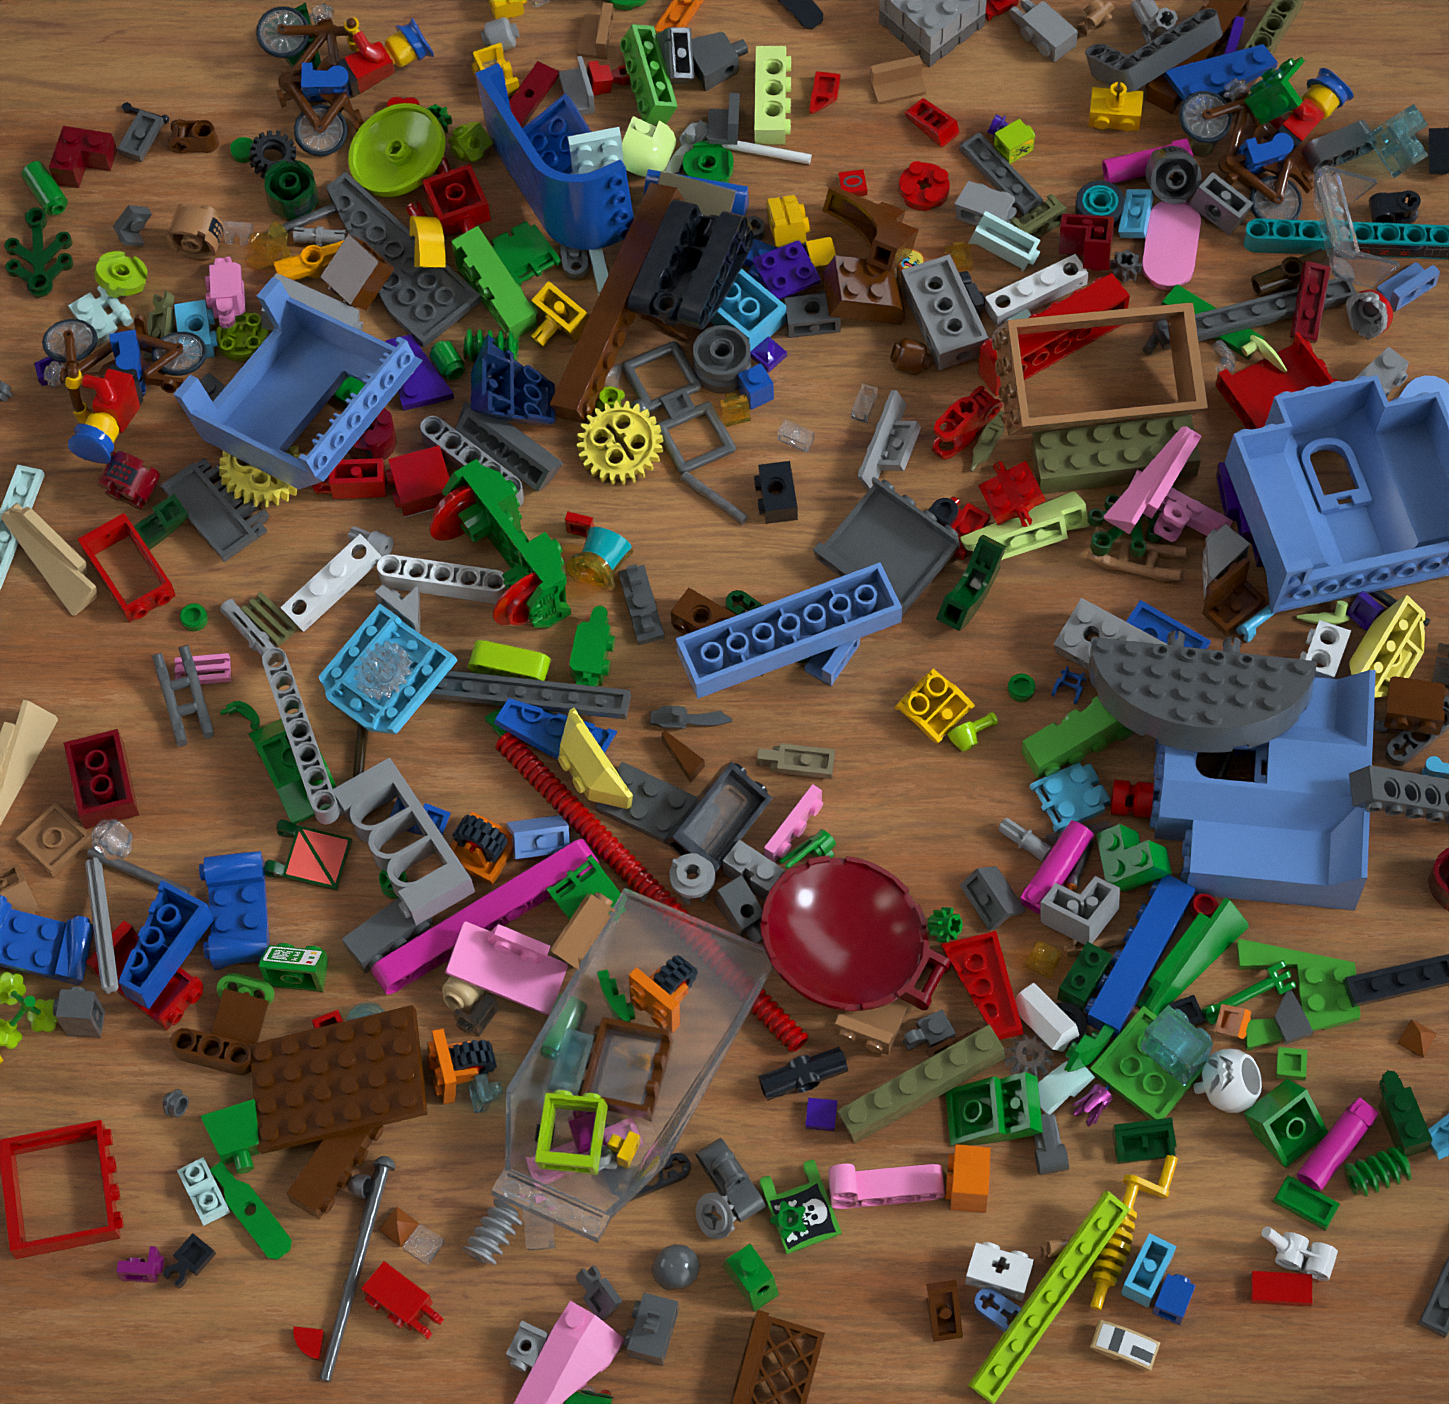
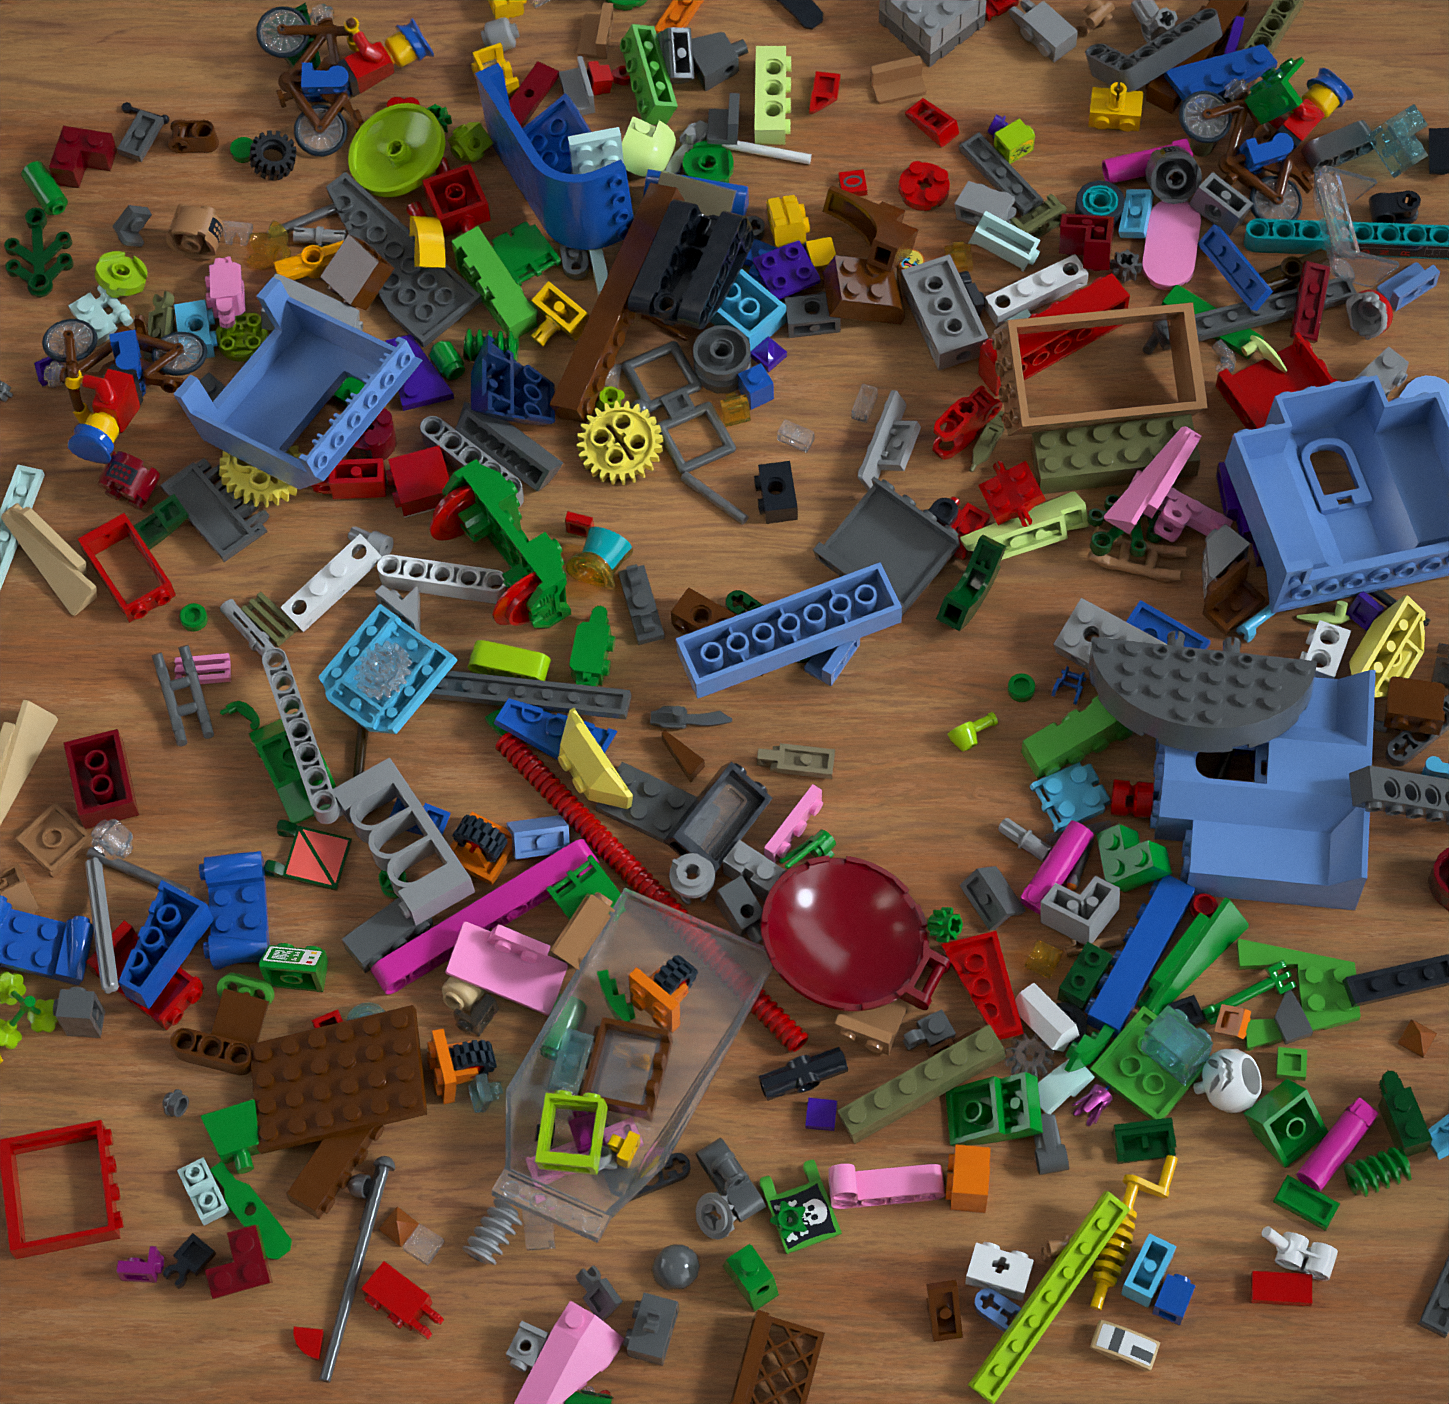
(249, 1265): none -> dark red brick
(291, 189): dark green brick -> none
(910, 356): reddish brown head -> none
(935, 705): yellow slope -> none
(1235, 267): none -> blue plate

